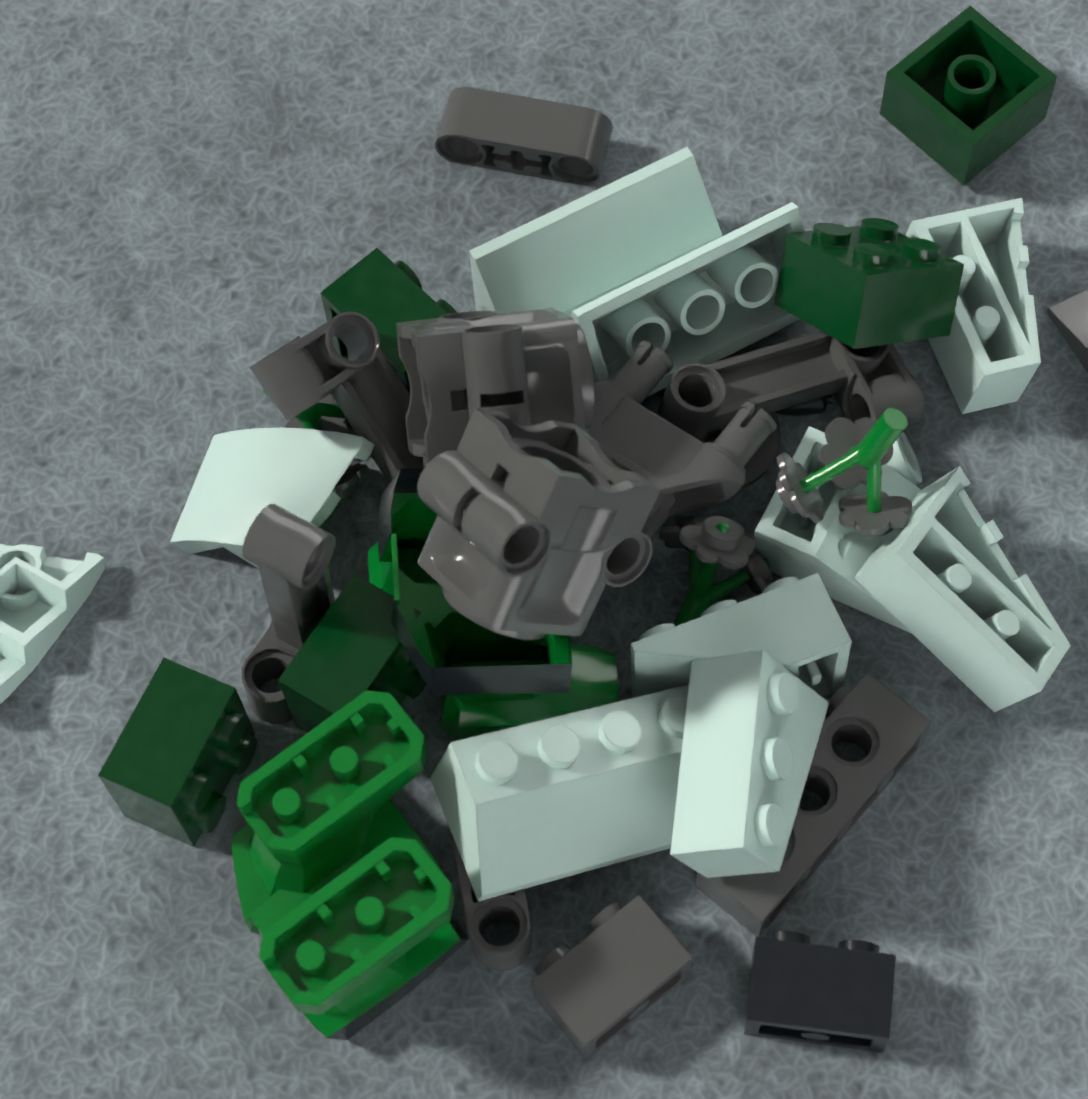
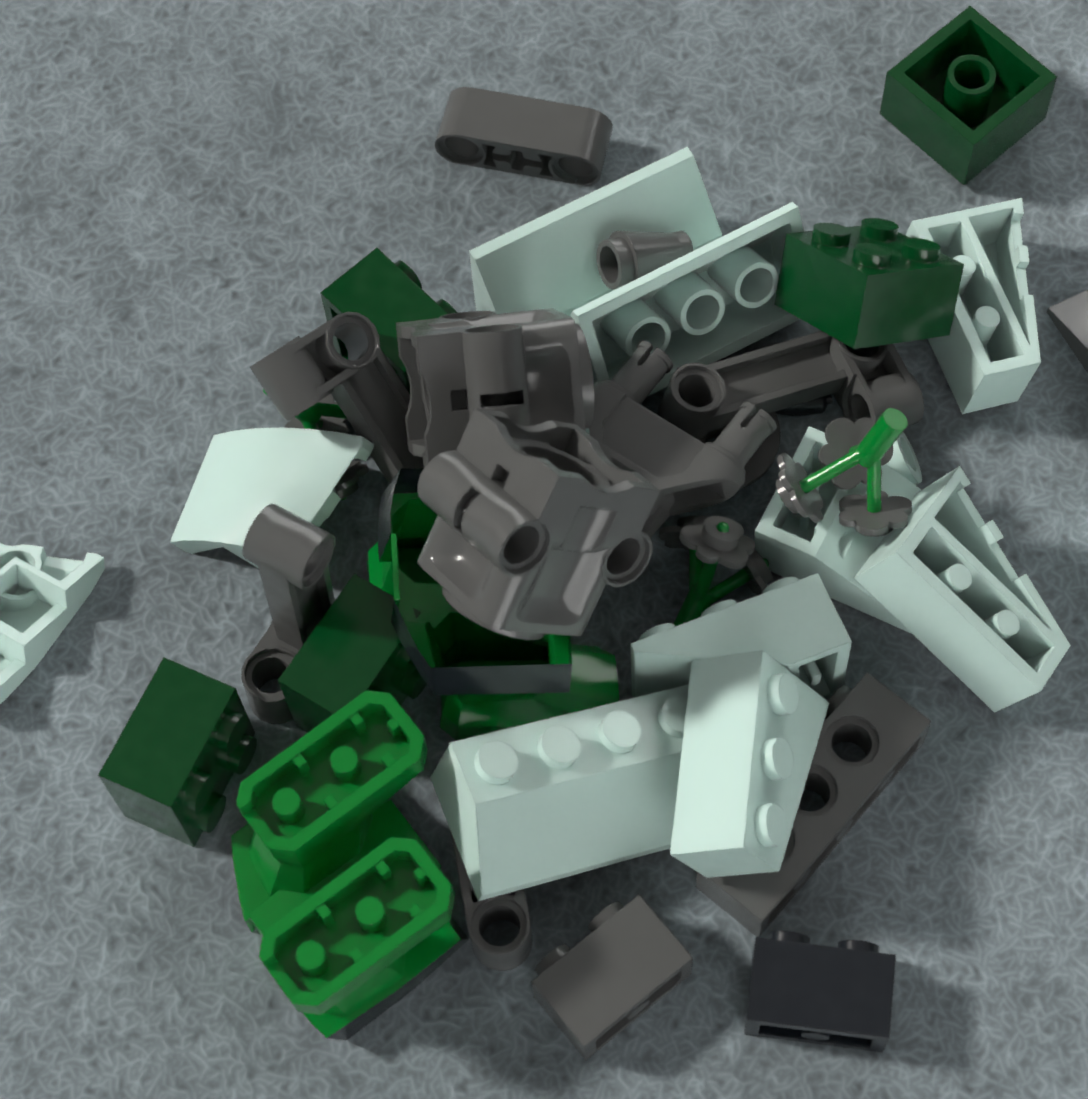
(635, 254): none -> dark grey cone

